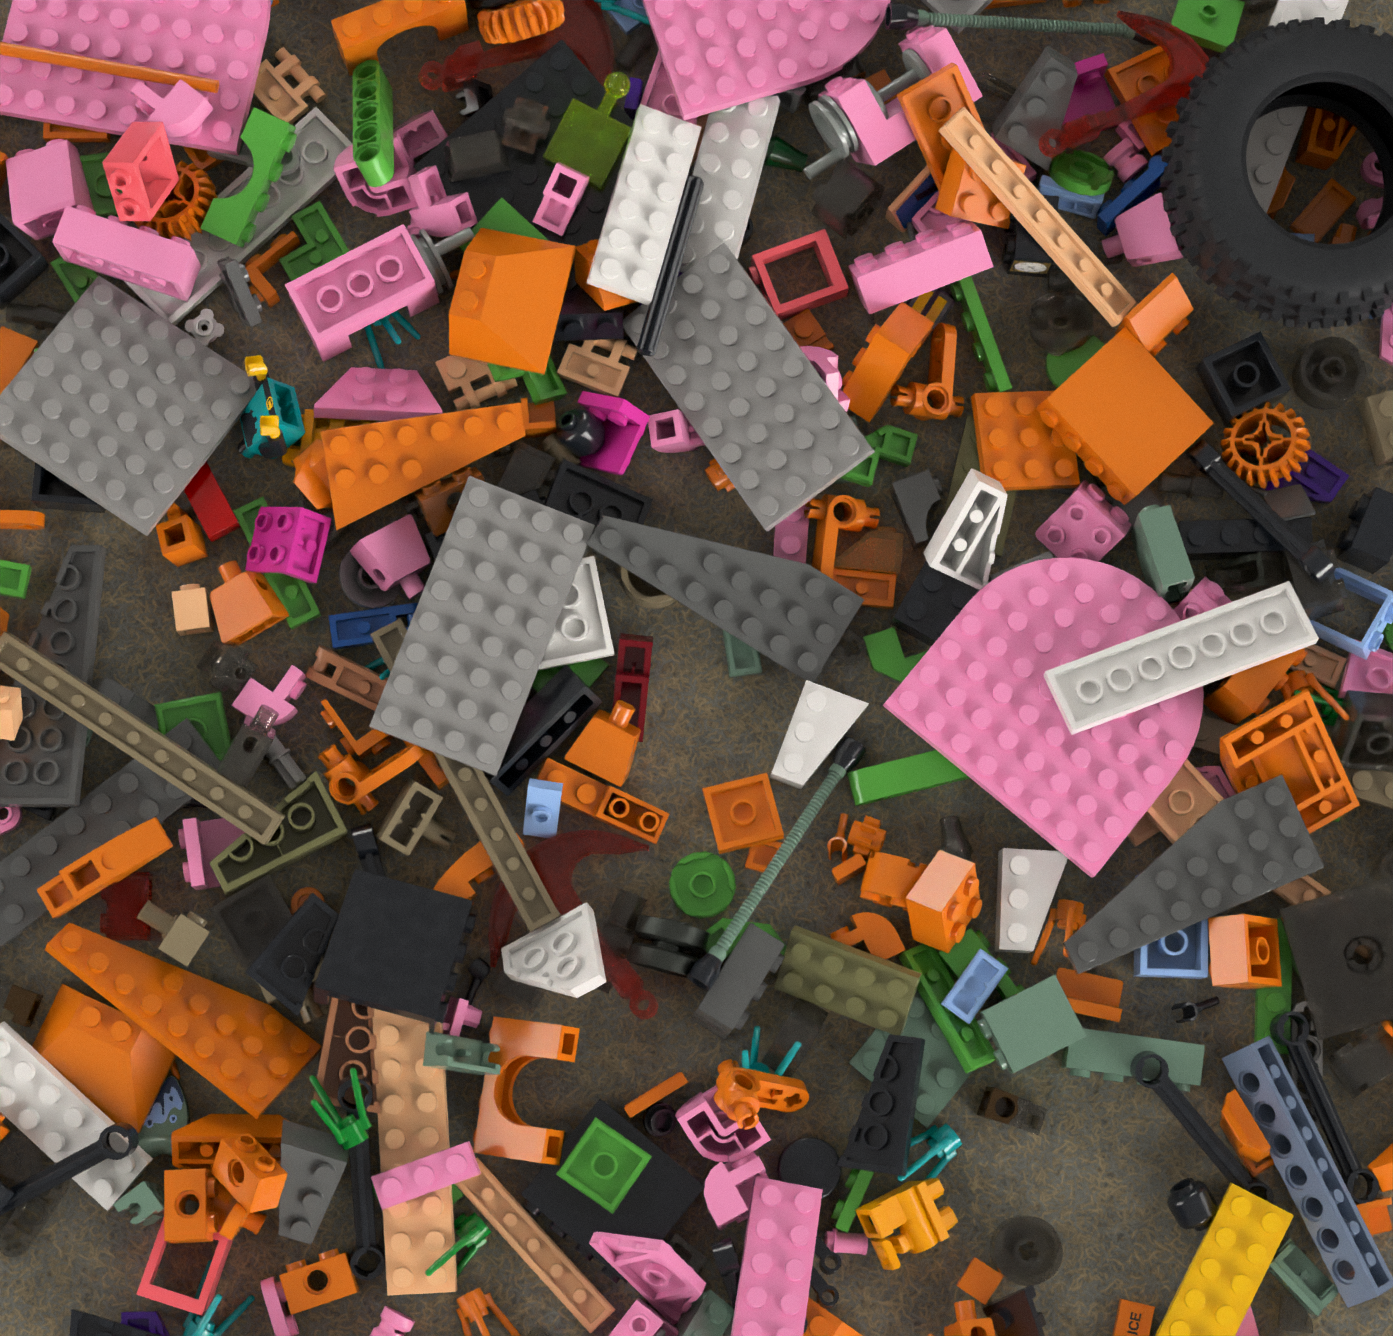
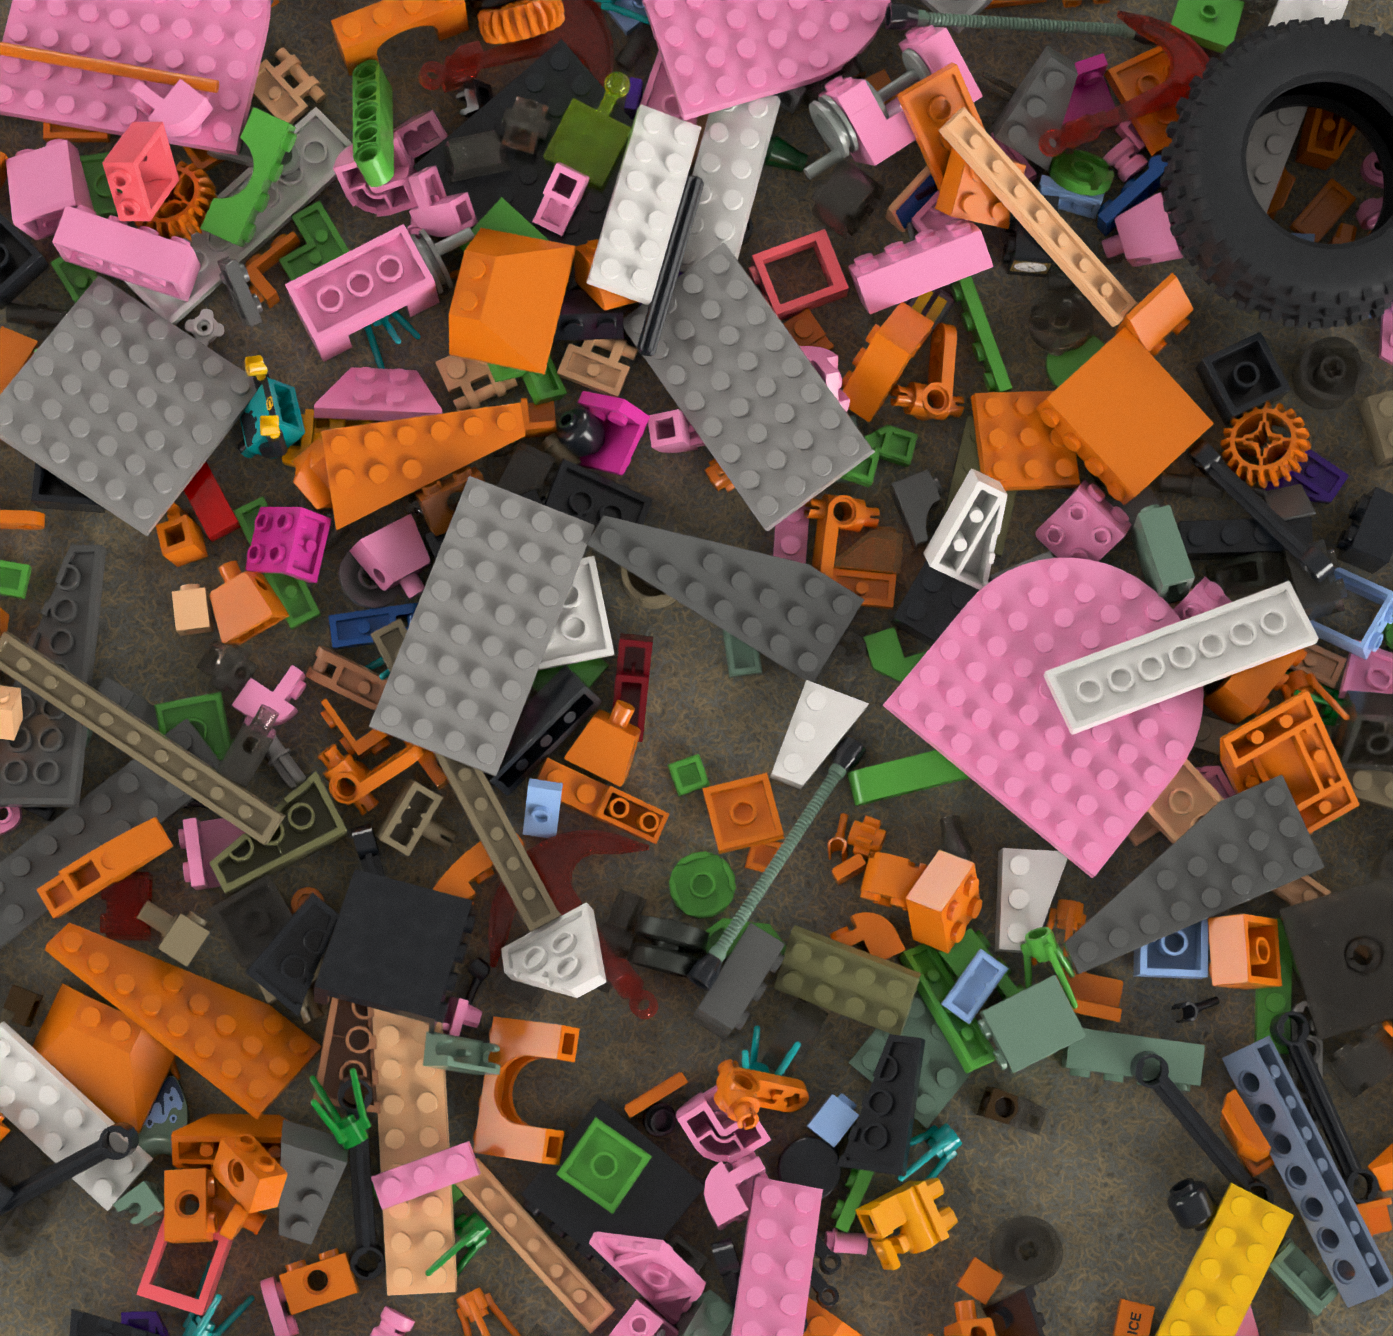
(688, 775): none -> bright green tile
(833, 1119): none -> light blue brick
(1044, 947): none -> bright green plant

